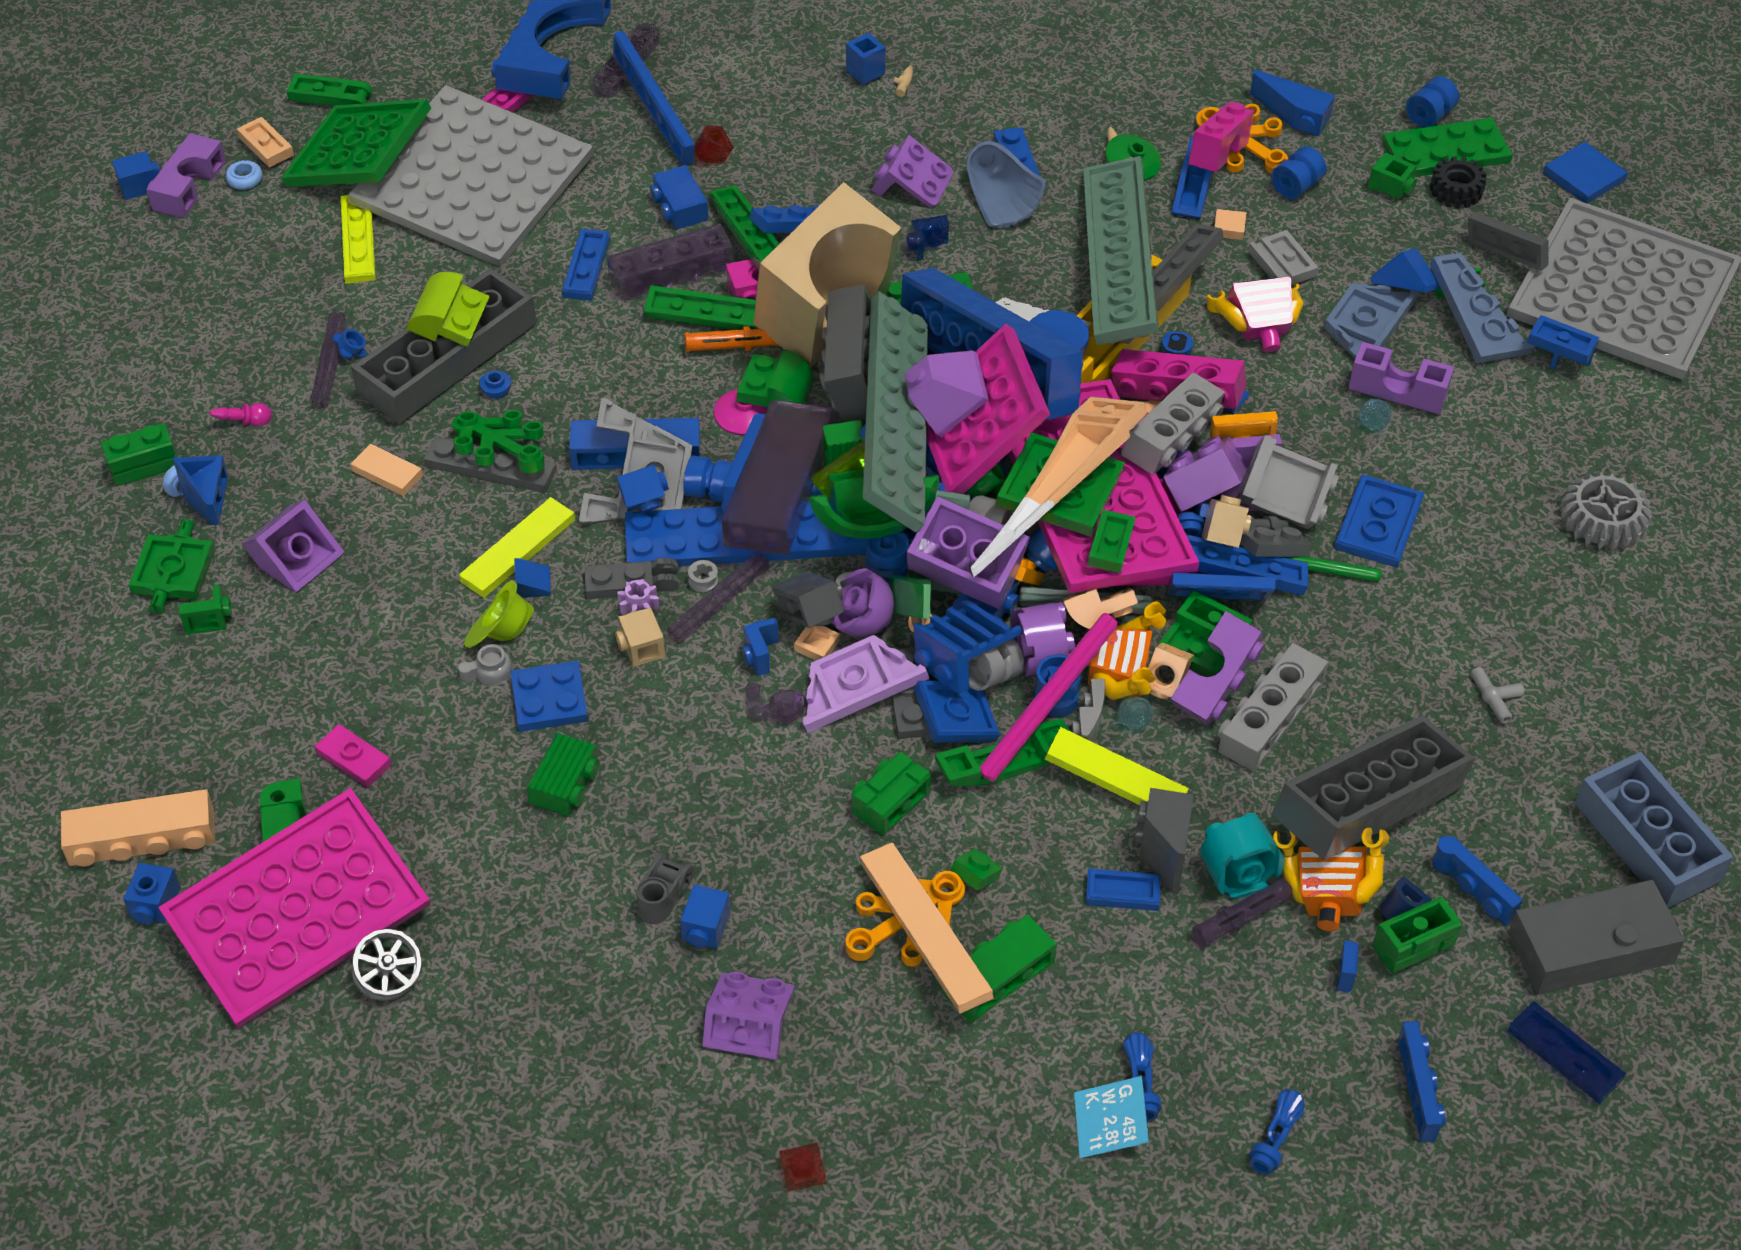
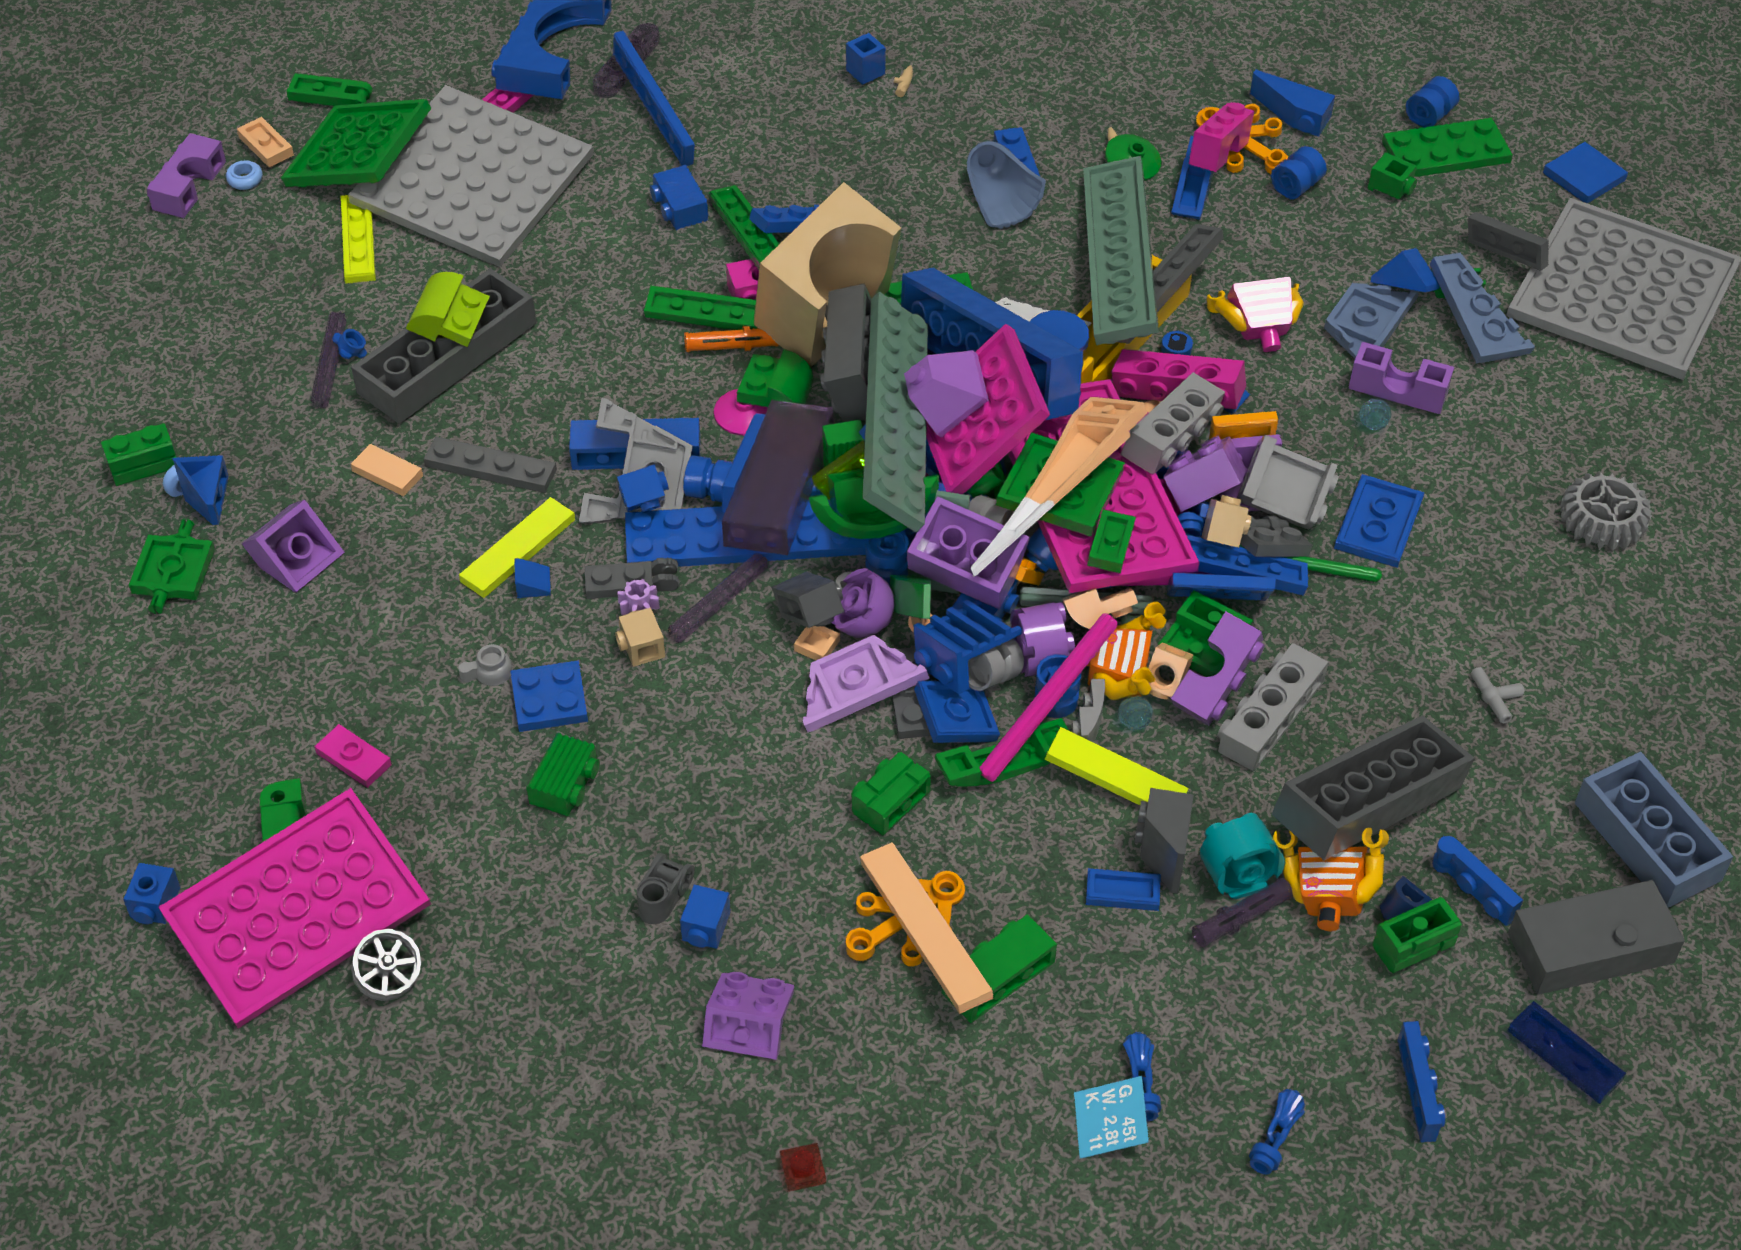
(135, 174): blue brick -> none
(137, 828): light nougat brick -> none
(206, 614): green bracket -> none
(256, 414): dark pink bar -> none
(471, 425): green plant -> none
(495, 384): blue plate -> none
(503, 618): lime piece -> none
(586, 264): blue tile -> none
(670, 261): clear purple brick -> none
(701, 567): light grey bush -> none
(713, 145): clear red plate -> none
(756, 639): blue bracket -> none
(783, 705): clear purple plate -> none
(914, 170): medium lavender bracket -> none
(926, 233): clear blue bracket -> none
(976, 869): green plate -> none
(1231, 223): light nougat tile -> none
(1283, 257): light grey plate -> none
(1347, 966): blue tile -> none
(1455, 193): black tyre -> none
(1563, 341): blue panel -> none

